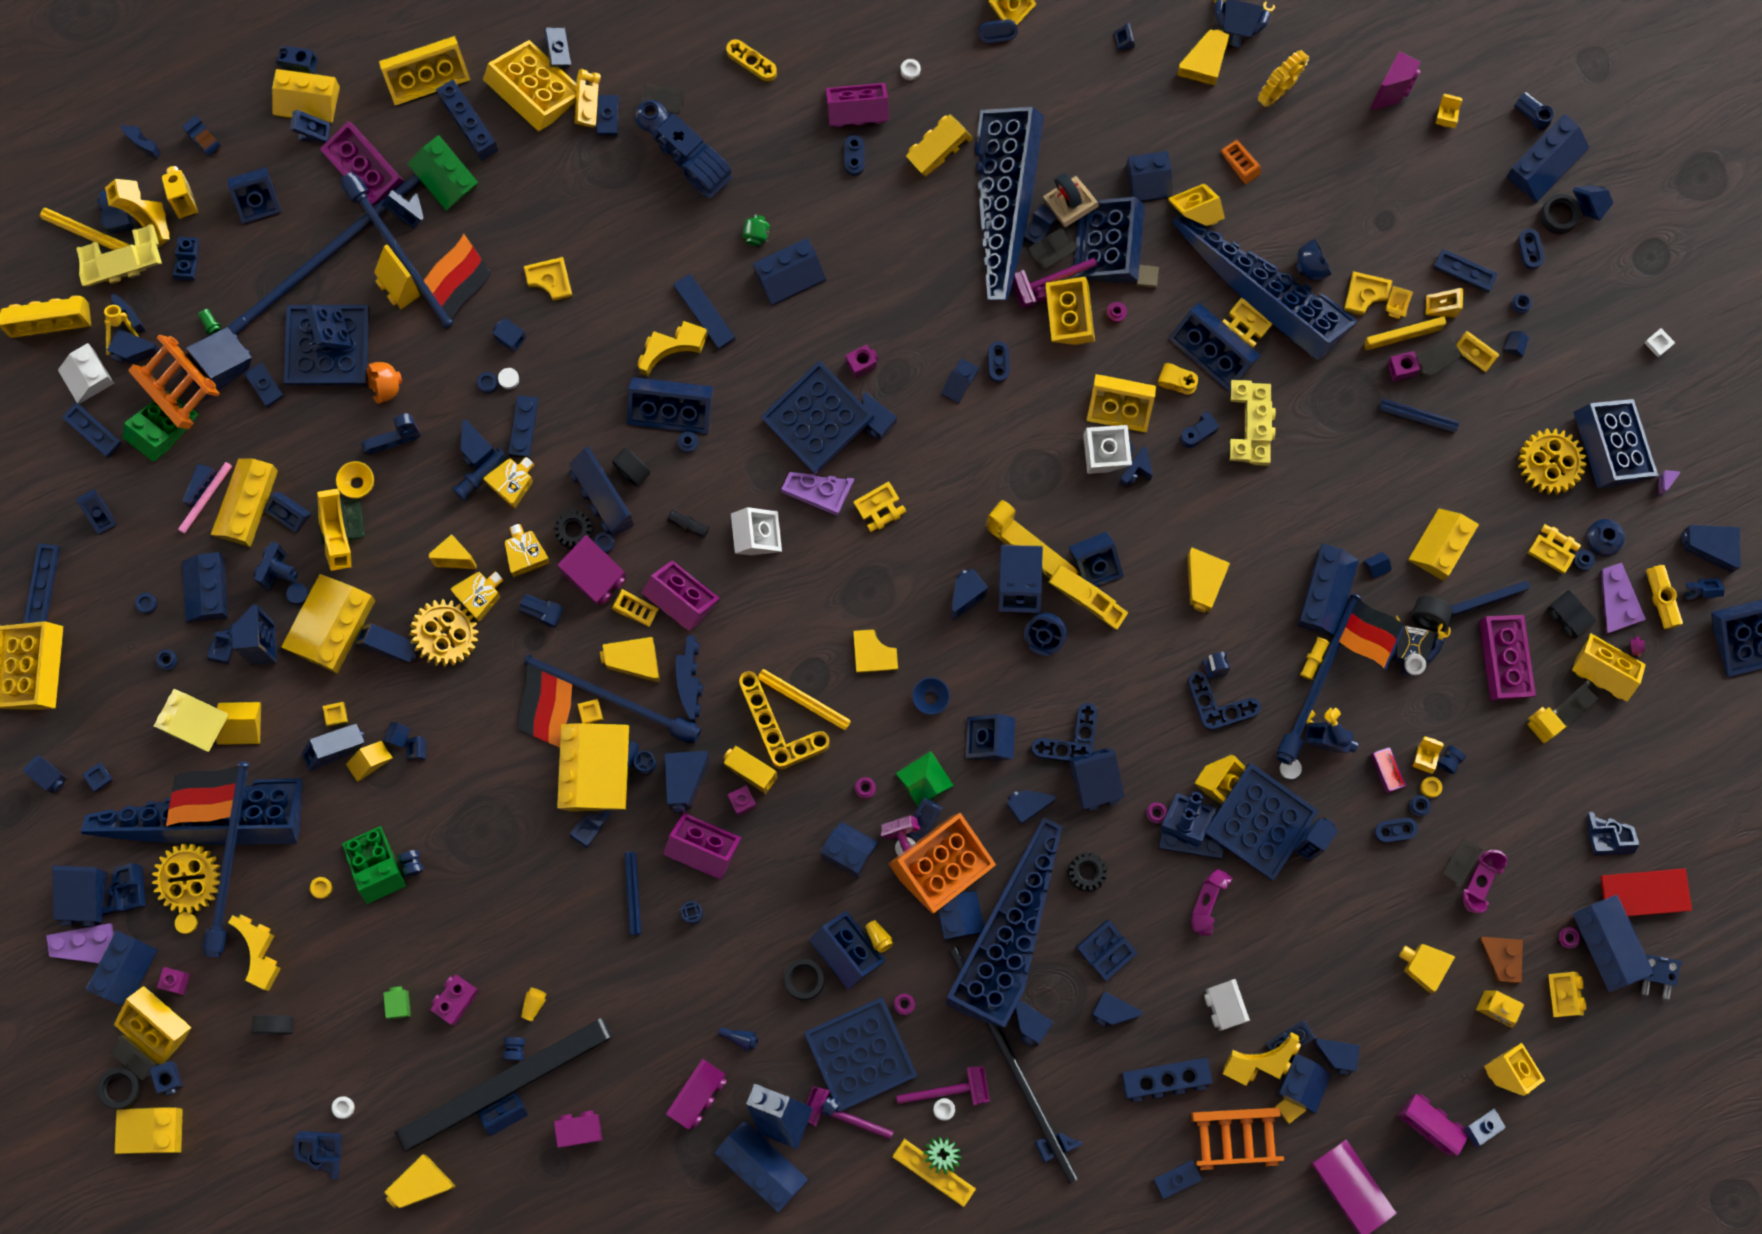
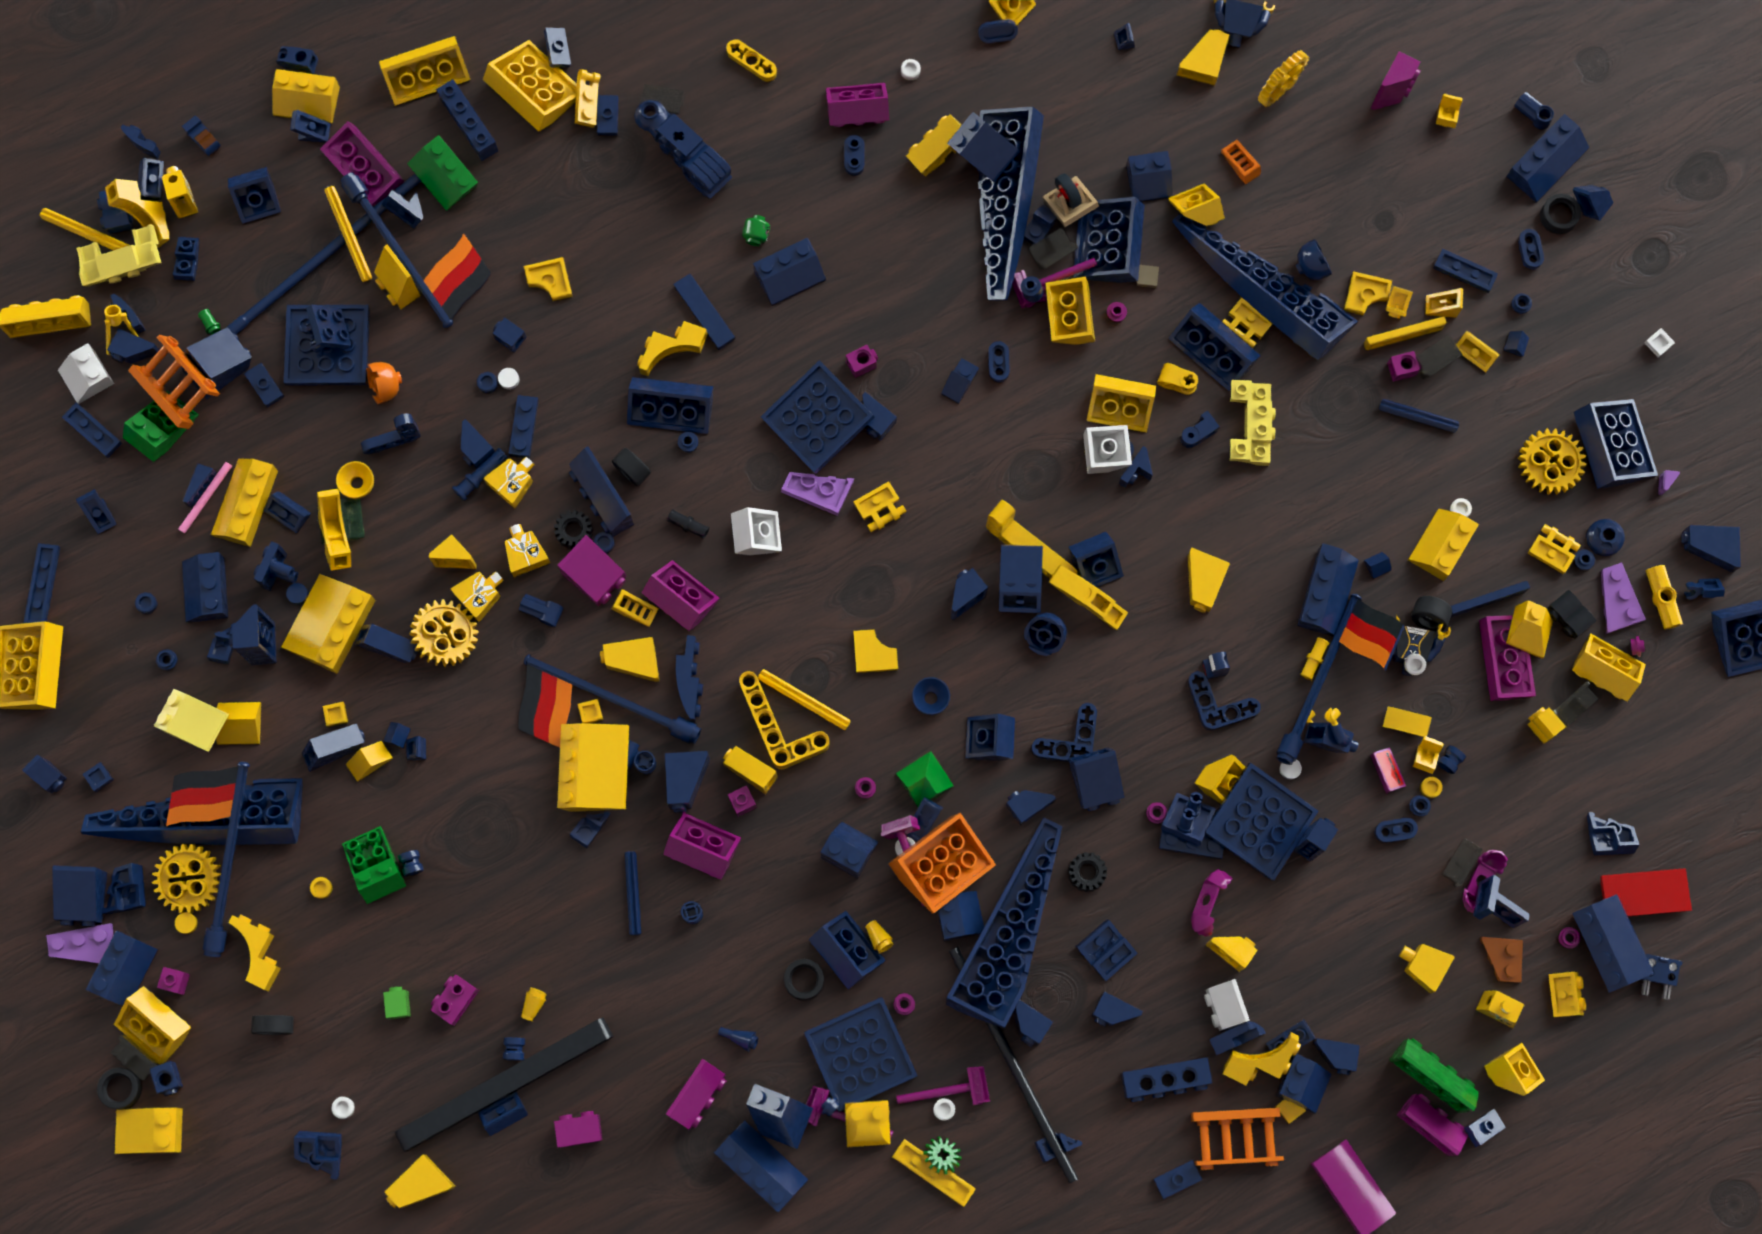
(150, 179): none -> dark blue slope
(348, 234): none -> yellow axle
(867, 1123): none -> yellow slope
(983, 147): none -> dark blue slope
(1032, 289): none -> dark blue brick
(1233, 950): none -> yellow slope
(1236, 1037): none -> dark blue slope
(1407, 721): none -> yellow slope
(1435, 1077): none -> green slope
(1461, 506): none -> white tile
(1491, 902): none -> dark blue bracket
(1530, 628): none -> yellow slope

